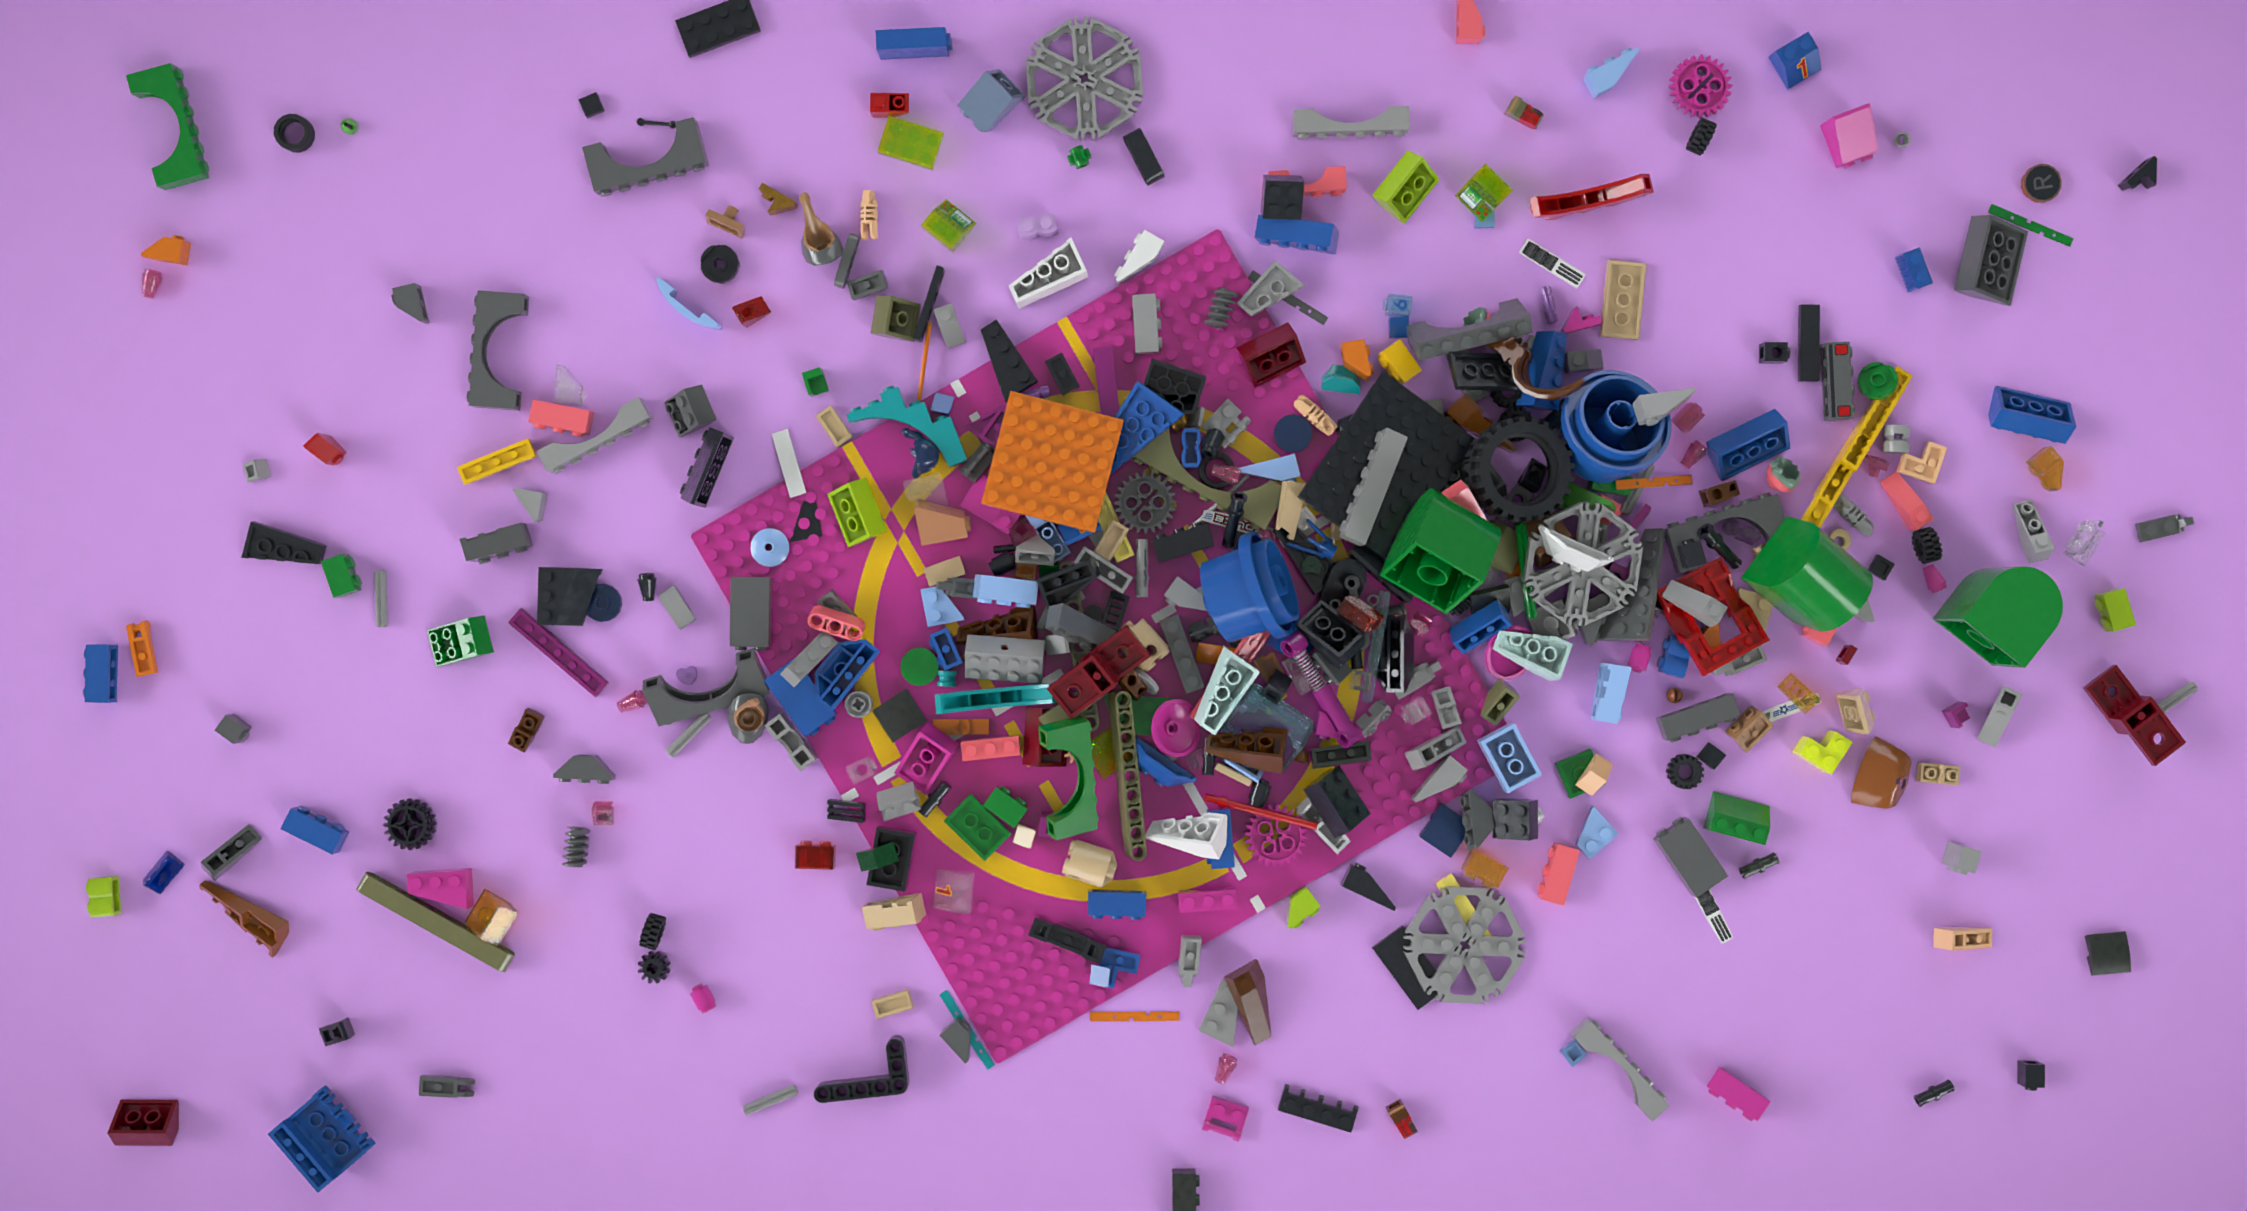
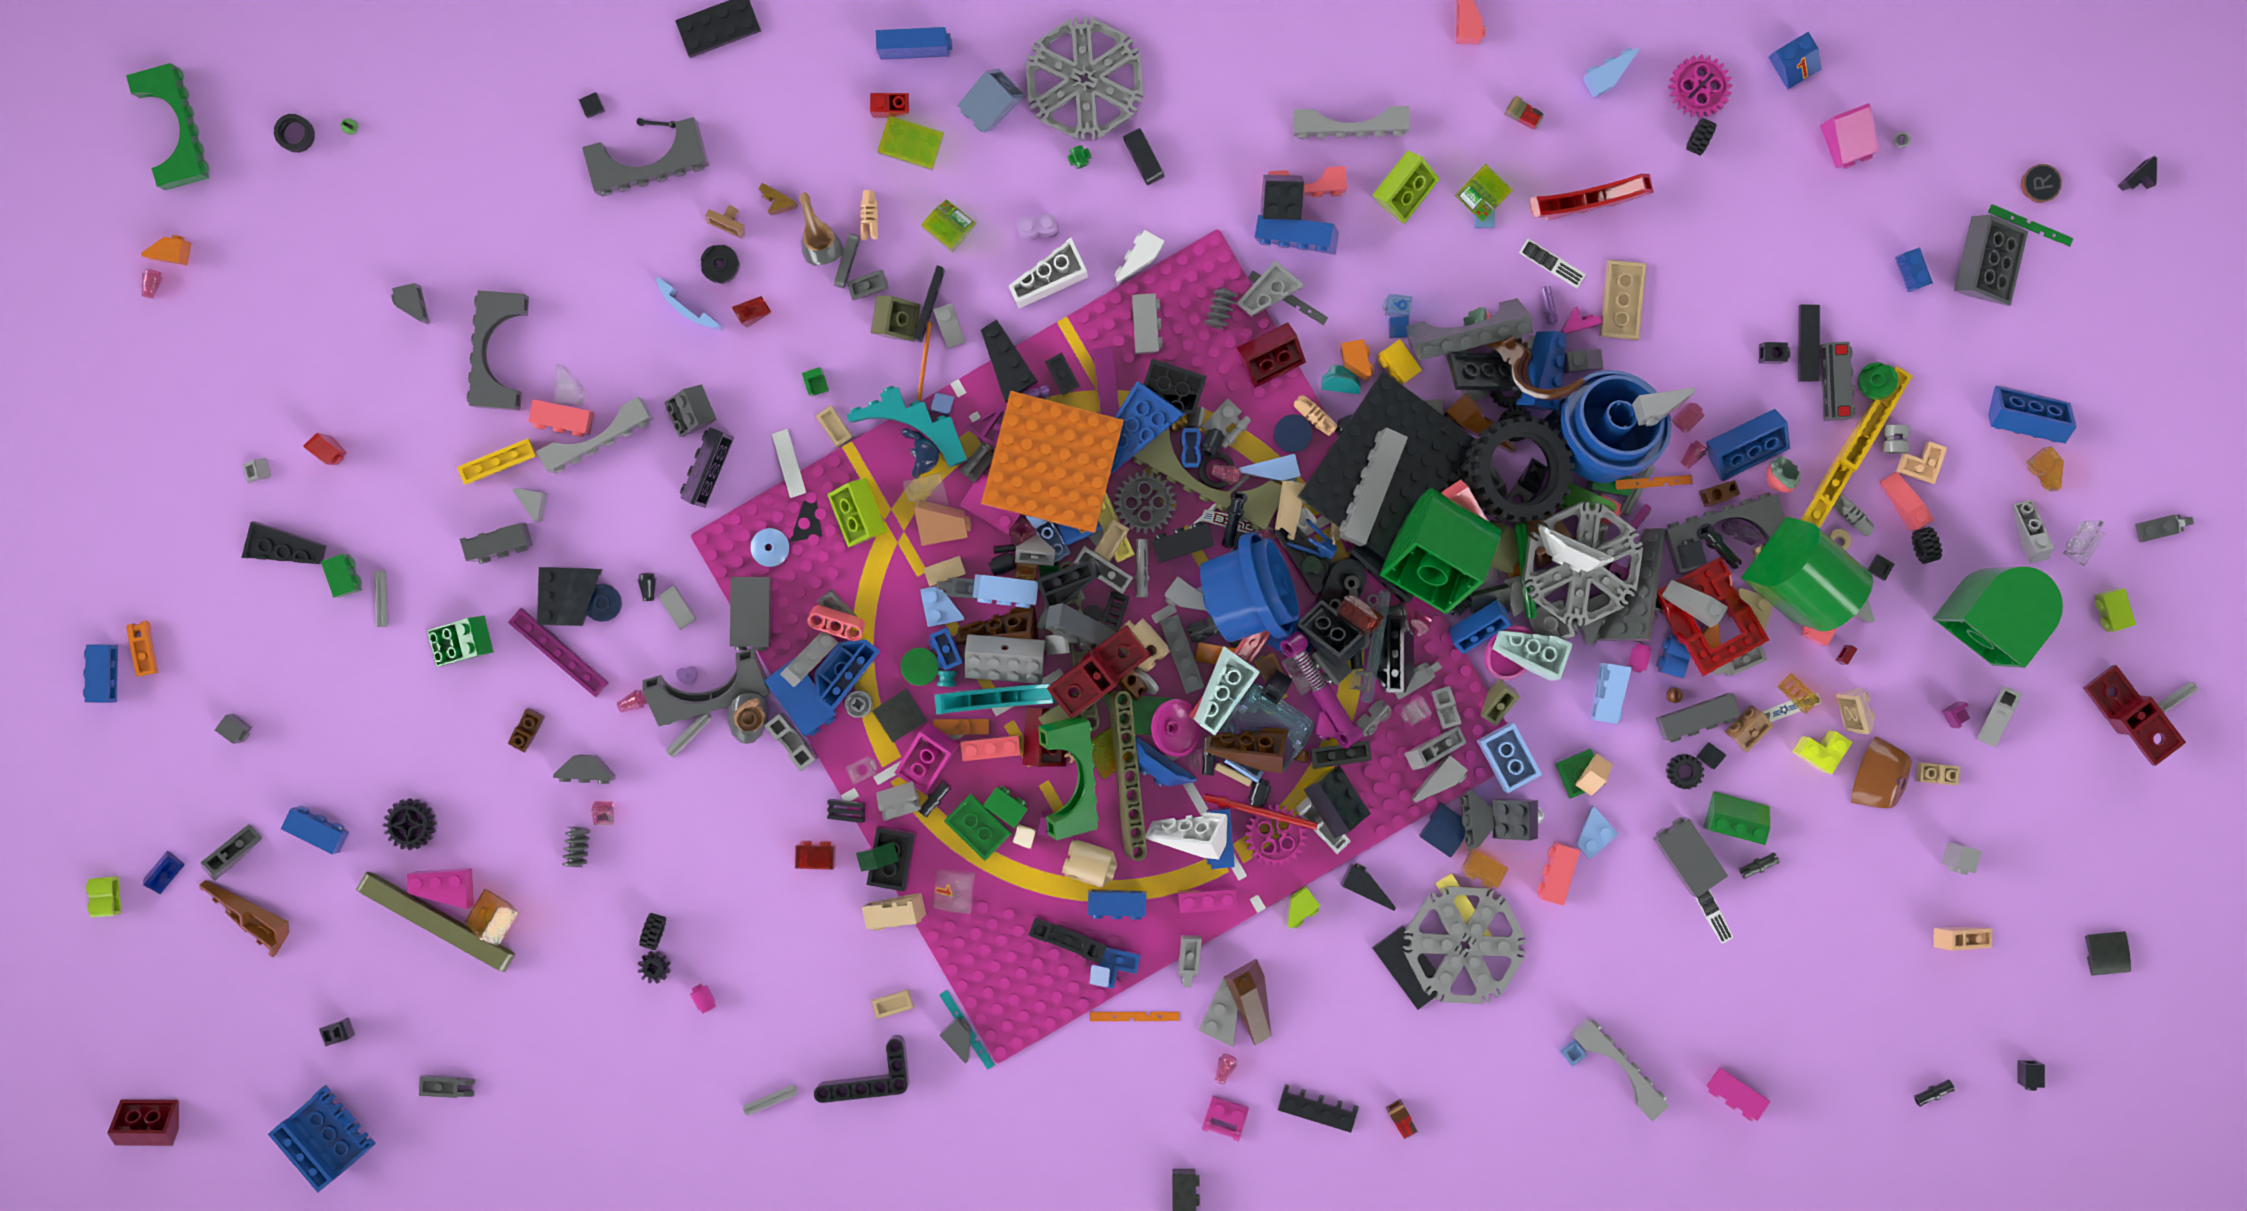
(1875, 464): clear pink tile -> none
(1934, 579): dark pink cone -> none

